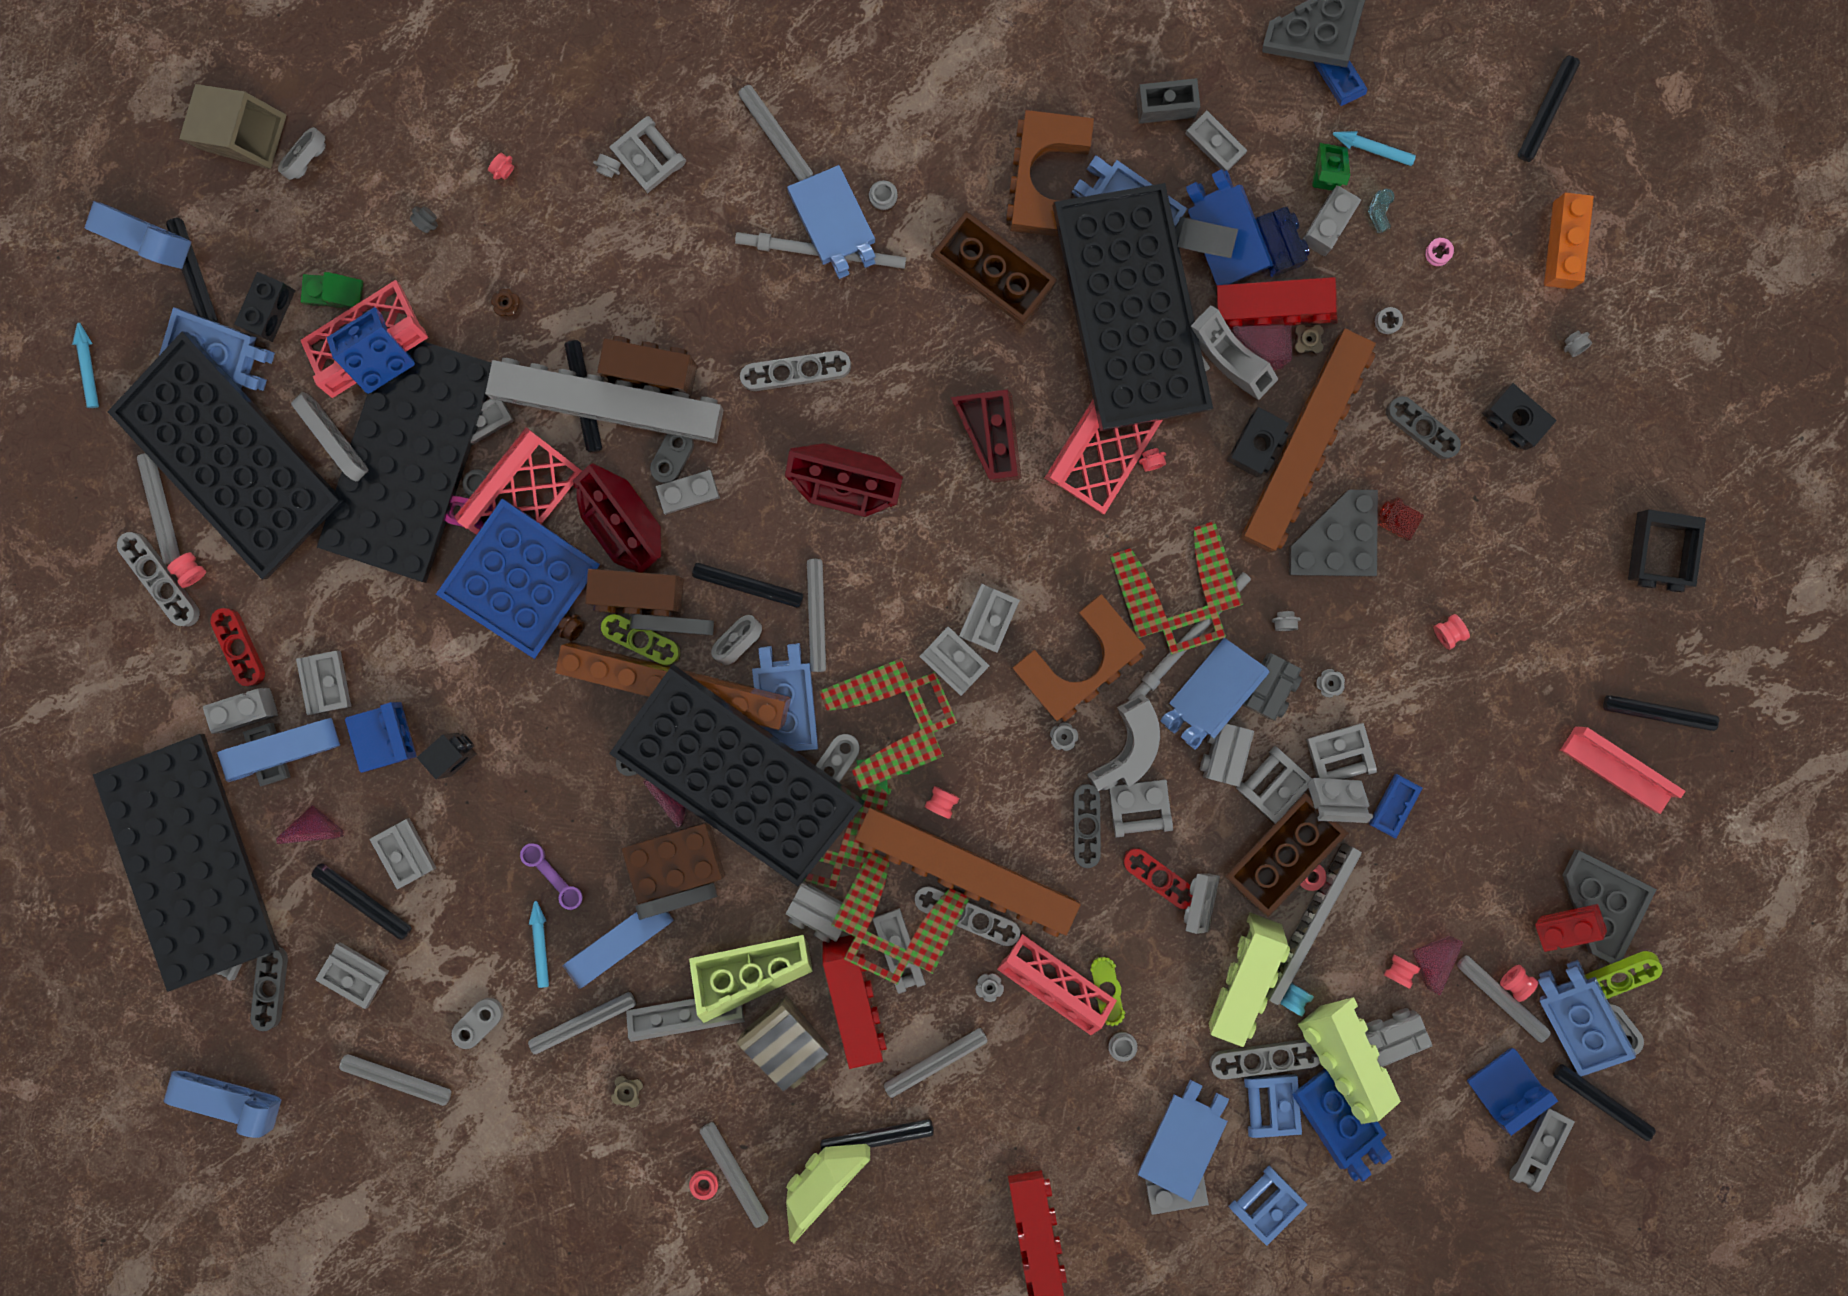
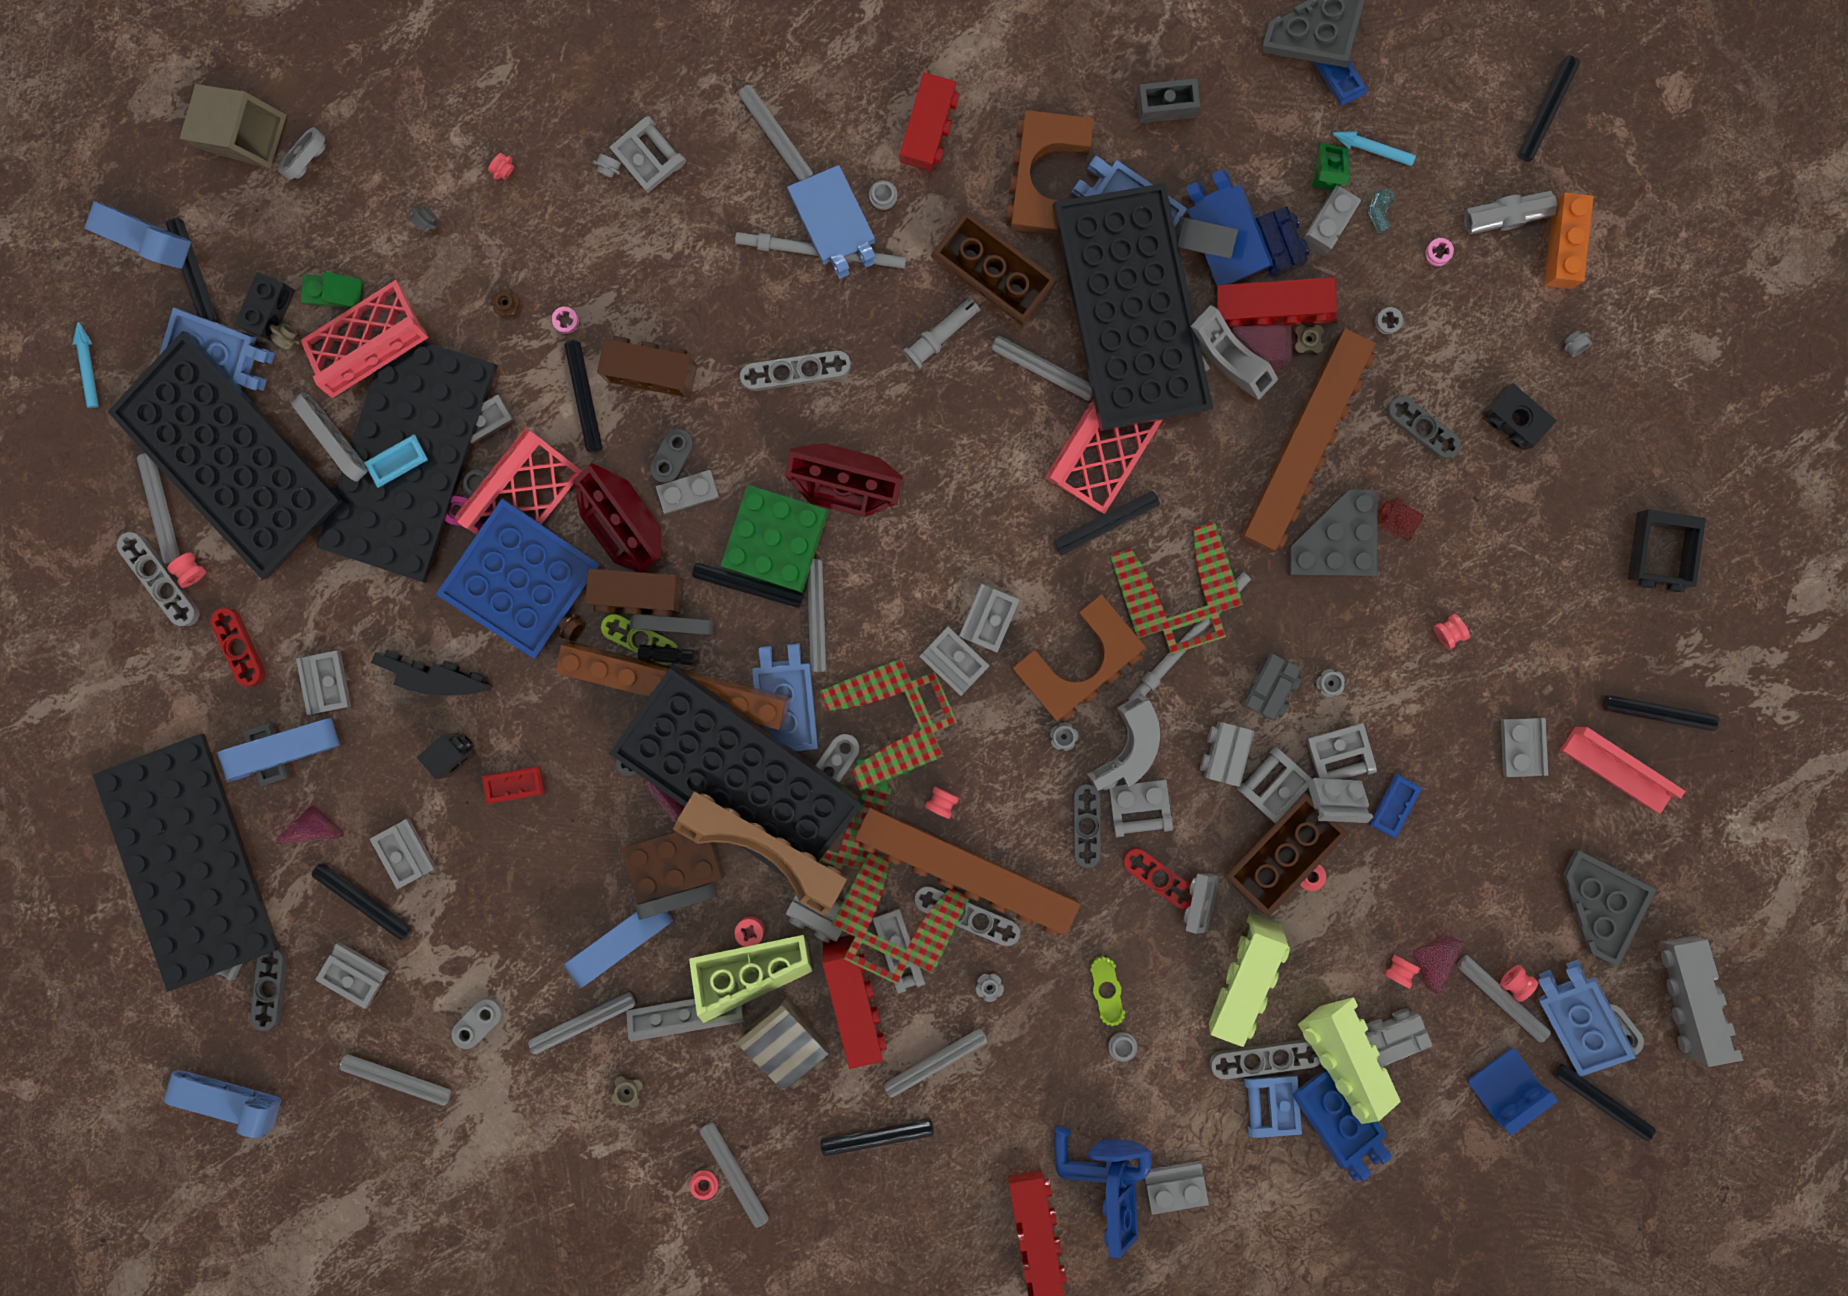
(240, 710): light grey brick -> none
(284, 336): none -> dark tan plate
(369, 351): blue bracket -> none
(380, 737): blue bracket -> none
(396, 461): none -> medium azure tile
(440, 680): none -> black slope
(513, 785): none -> red plate
(534, 855): medium lavender bar -> none
(537, 920): medium azure piece -> none
(558, 325): none -> bright pink bush
(604, 401): light grey brick -> none
(666, 654): none -> black axle
(708, 822): none -> medium nougat arch
(736, 640): light grey plate -> none
(752, 926): none -> coral wheel
(774, 538): none -> green plate
(820, 1184): yellowish green wedge -> none
(929, 122): none -> red brick
(931, 341): none -> light grey pin
(992, 430): dark red wedge -> none
(1042, 367): none -> light grey axle
(1051, 993): coral fence -> none
(1106, 522): none -> black axle
(1120, 1181): none -> blue plate
(1152, 459): coral plate -> none
(1184, 1142): medium blue tile -> none
(1214, 693): medium blue tile -> none
(1216, 142): light grey plate -> none
(1259, 425): black brick -> none
(1274, 1212): medium blue plate -> none
(1286, 621): light grey plate -> none
(1296, 999): medium azure wheel -> none
(1314, 919): light grey tile -> none
(1510, 212): none -> light grey piece
(1524, 747): none -> light grey plate
(1542, 1149): light grey plate -> none
(1571, 928): red brick -> none
(1623, 966): lime beam -> none
(1698, 1002): none -> light grey wedge

